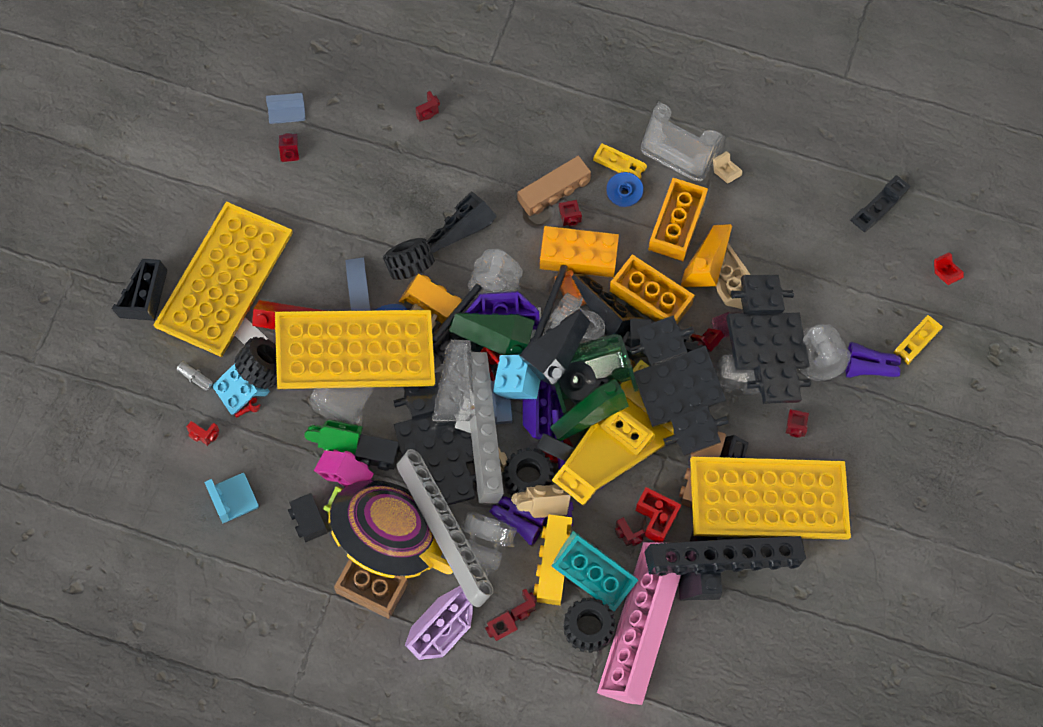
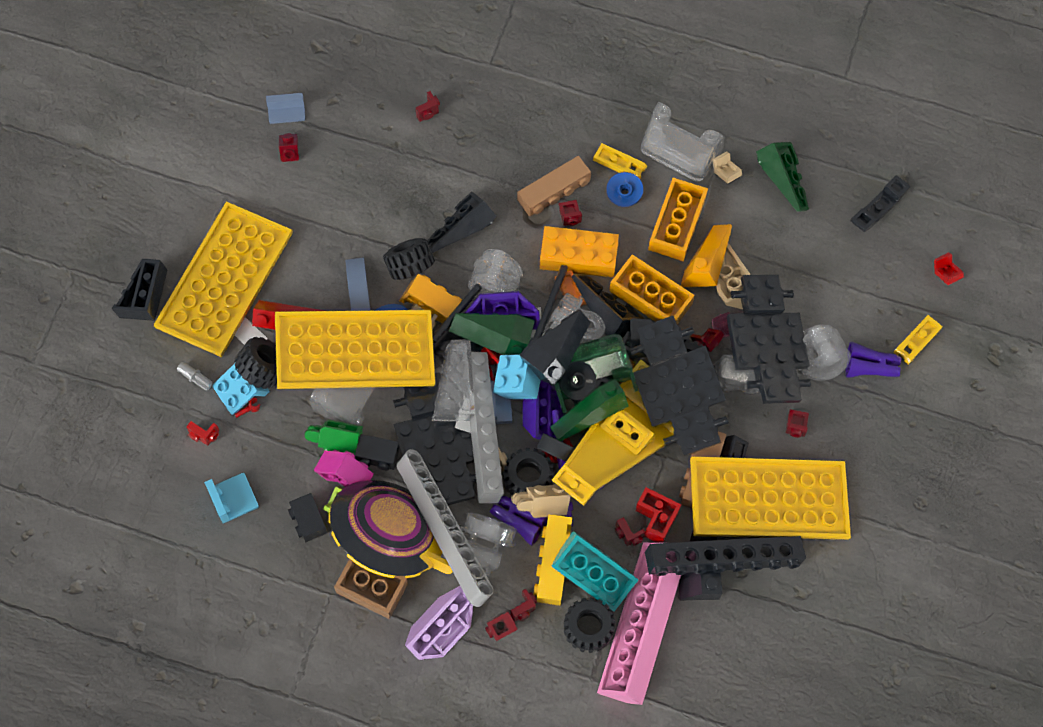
(780, 164): none -> dark green wedge

